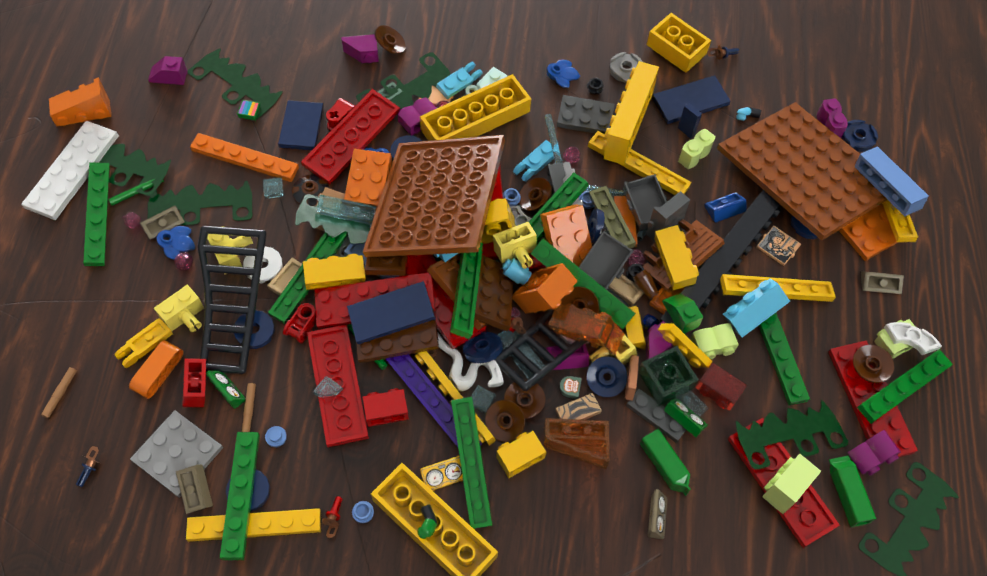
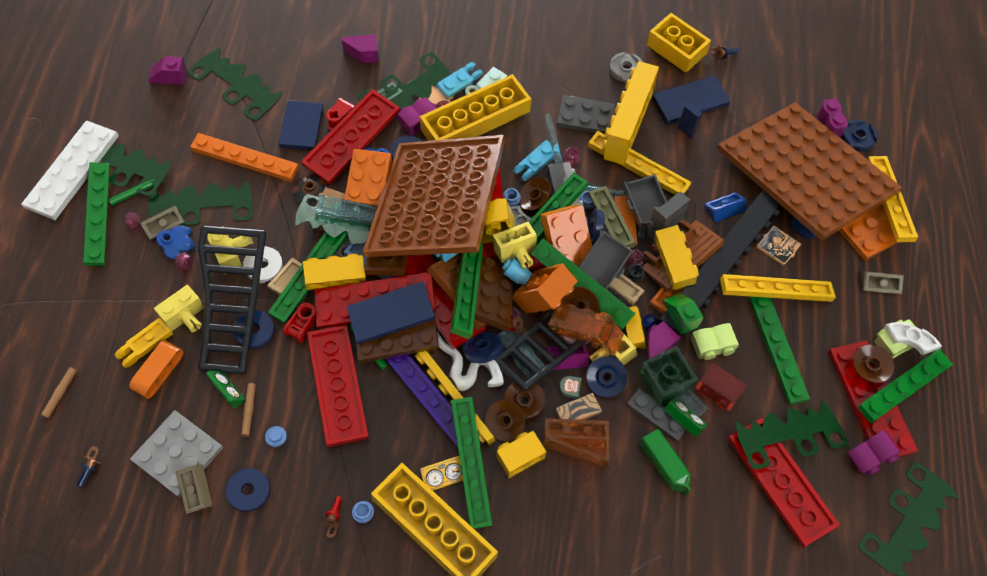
(80, 105): orange wedge -> none
(194, 382): red brick -> none
(240, 496): green plate -> none
(248, 110): tile -> none
(259, 524): yellow plate -> none
(273, 187): clear light blue tile -> none
(327, 387): clear light blue tile -> none
(385, 407): red brick -> none
(390, 39): reddish brown dish -> none
(429, 524): green arm -> none
(482, 399): clear light blue tile -> none
(562, 72): blue plate -> none
(595, 86): black plate -> none
(632, 372): nougat tile -> none
(645, 283): reddish brown cone -> none
(657, 515): dark tan slope -> none
(674, 335): yellow plate -> none
(696, 149): yellowish green brick -> none
(748, 111): arm -> none
(756, 307): medium azure brick -> none
(790, 483): yellowish green brick -> none
(851, 491): green piece -> none
(891, 181): medium blue brick -> none

